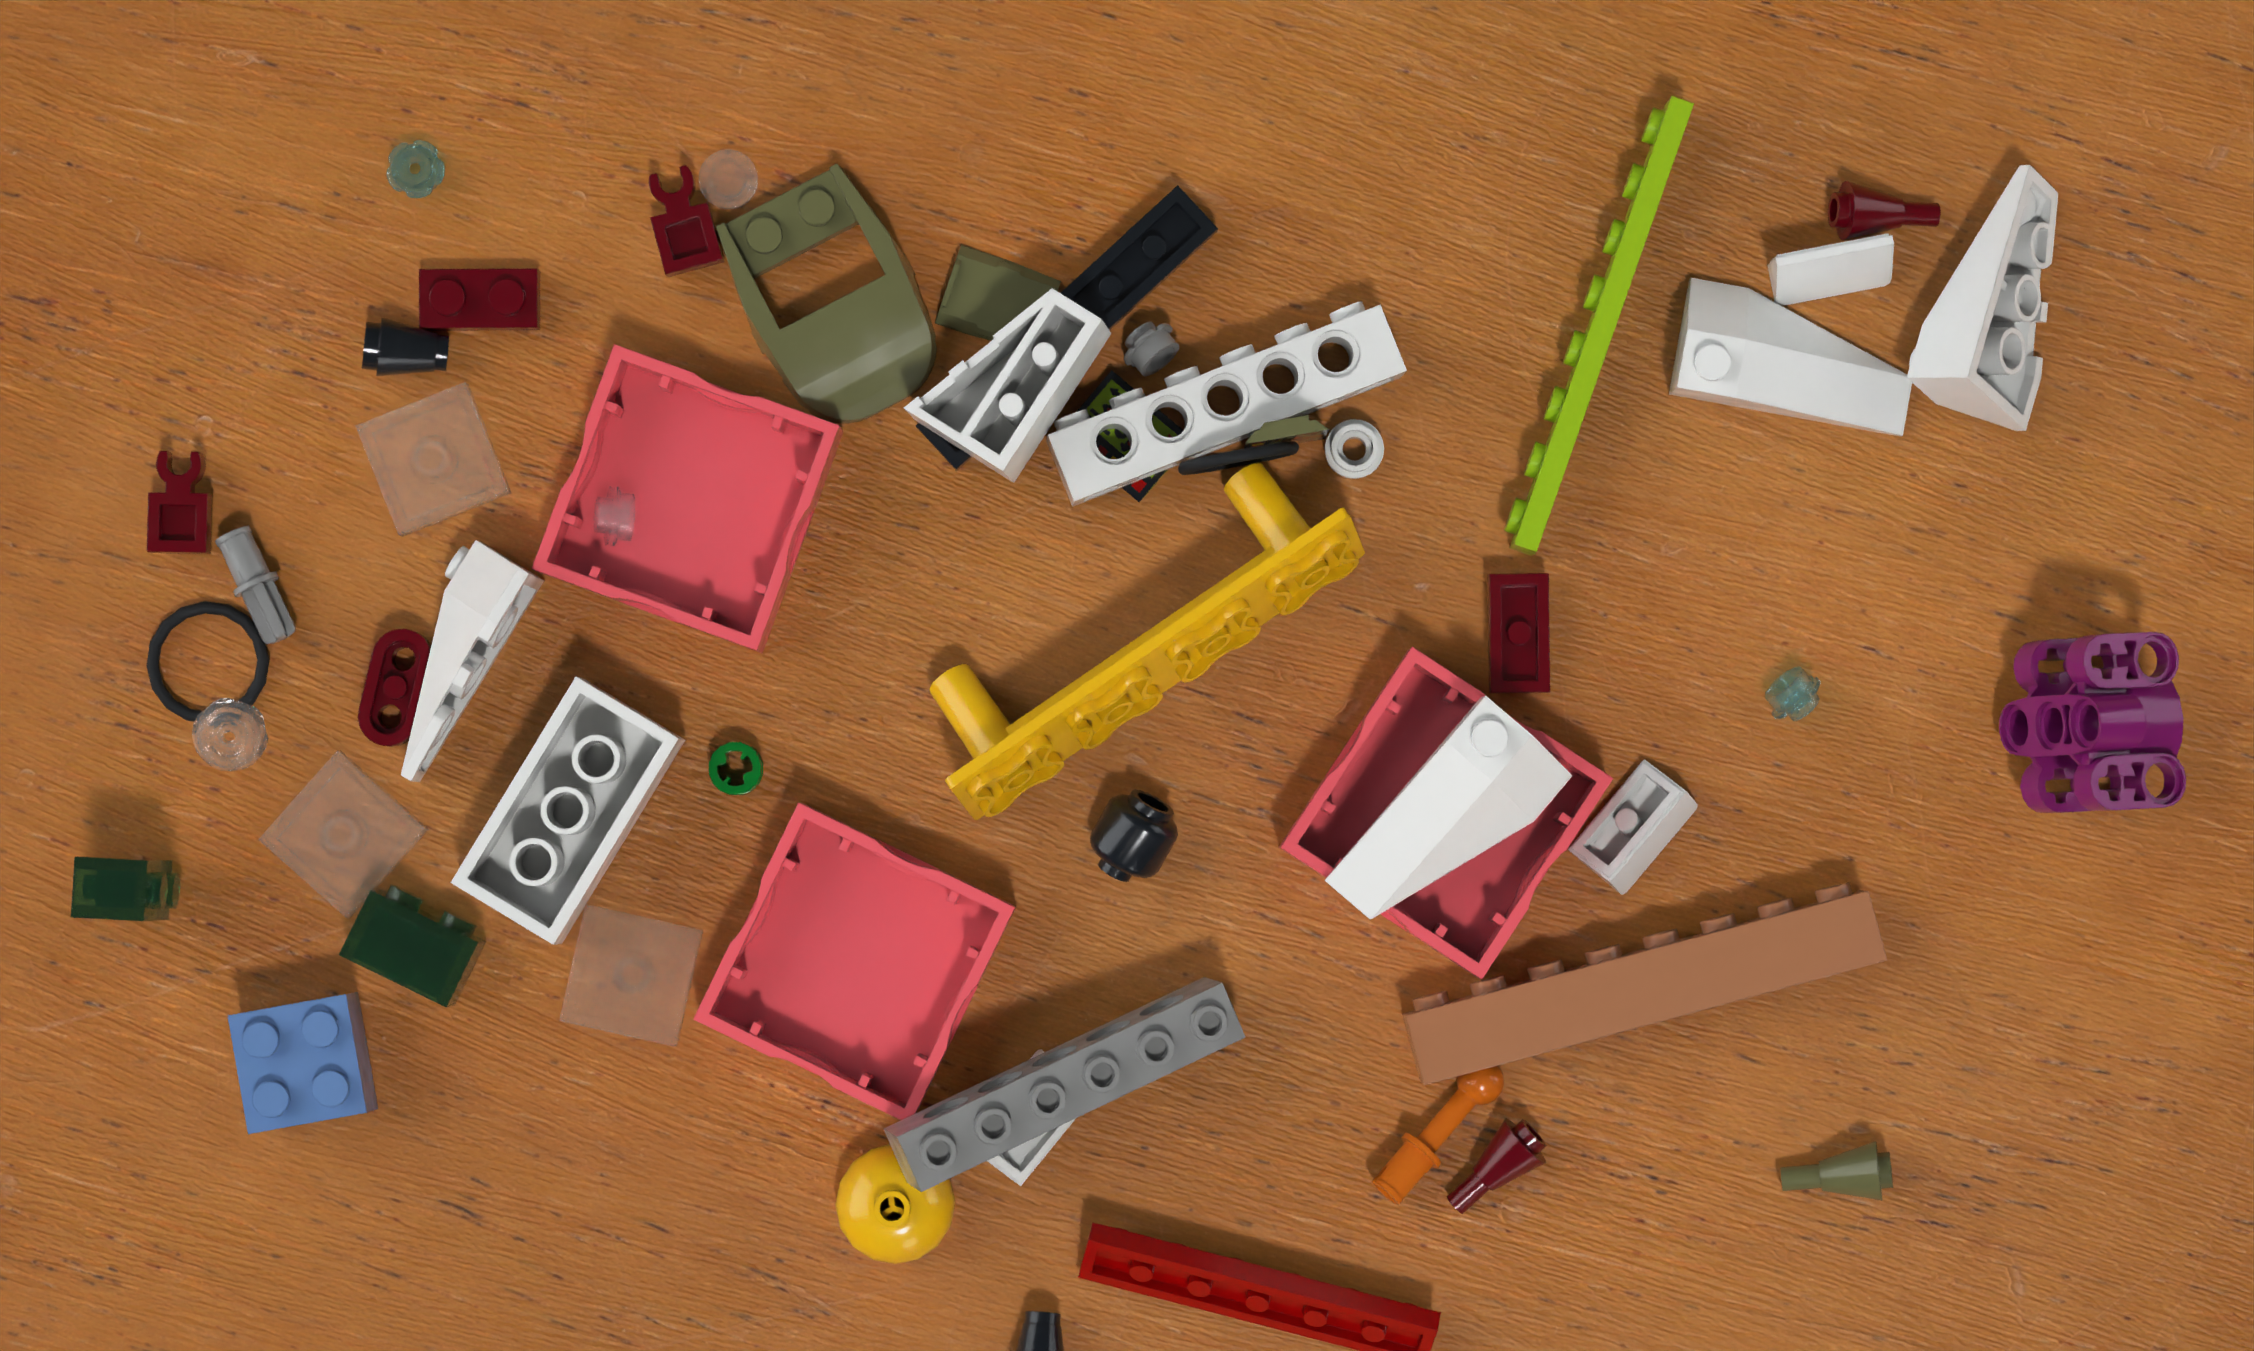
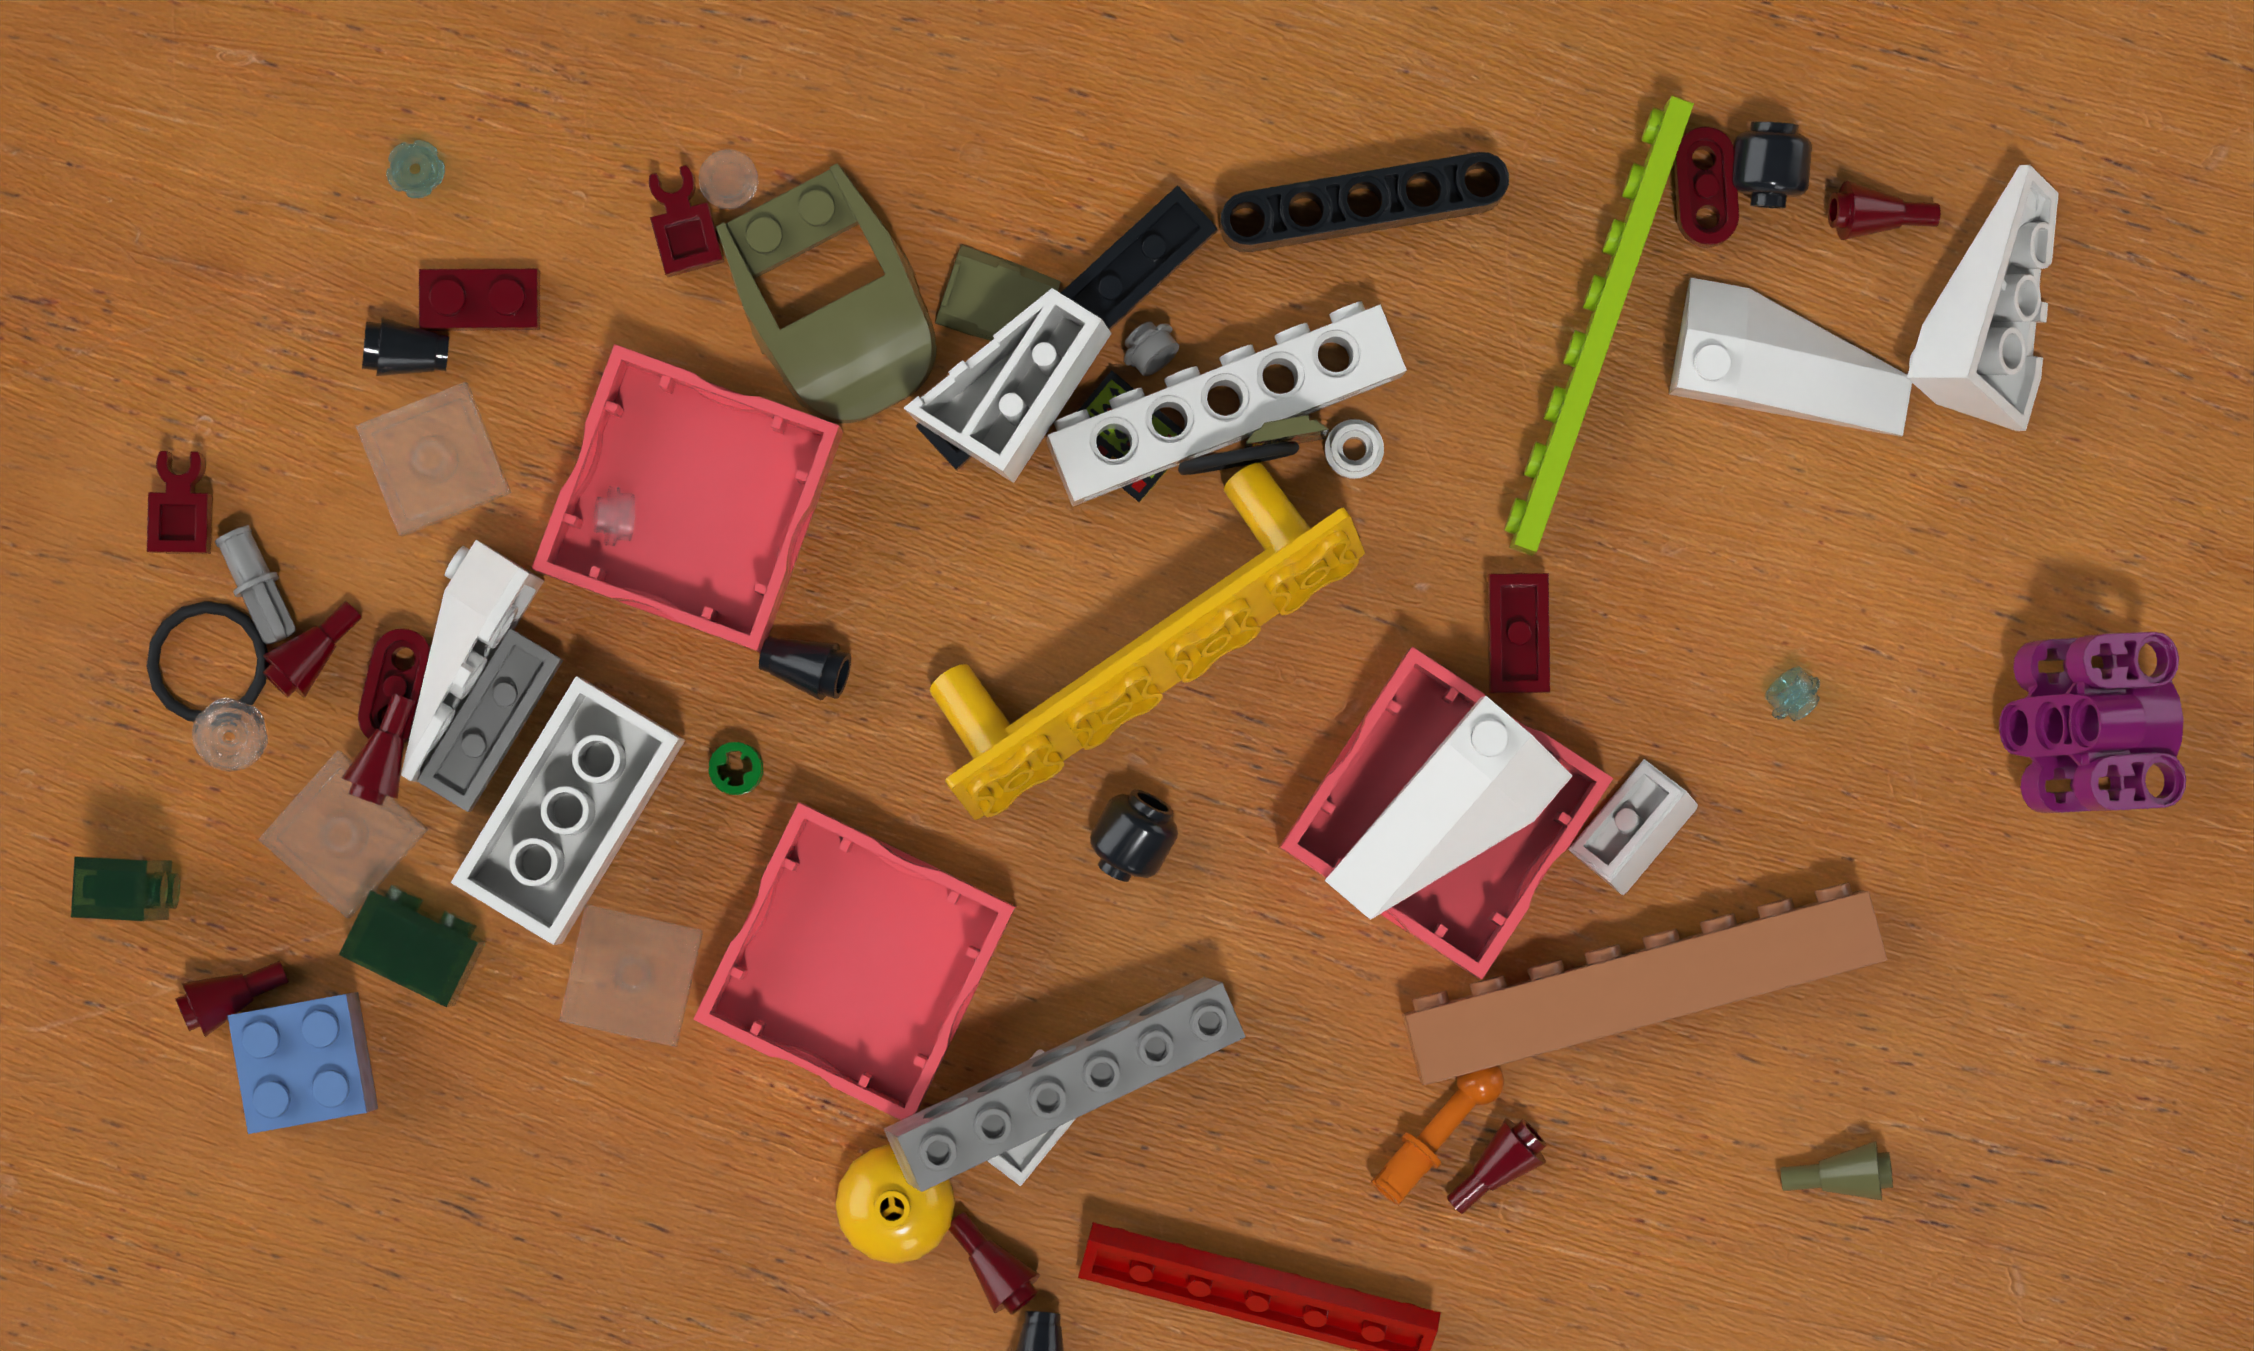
(212, 999): none -> dark red cone
(301, 659): none -> dark red cone
(379, 762): none -> dark red cone
(490, 720): none -> light grey plate
(807, 665): none -> black cone
(1001, 1275): none -> dark red cone
(1387, 184): none -> black beam
(1706, 188): none -> dark red plate
(1771, 163): none -> black head
(1832, 269): white slope -> none

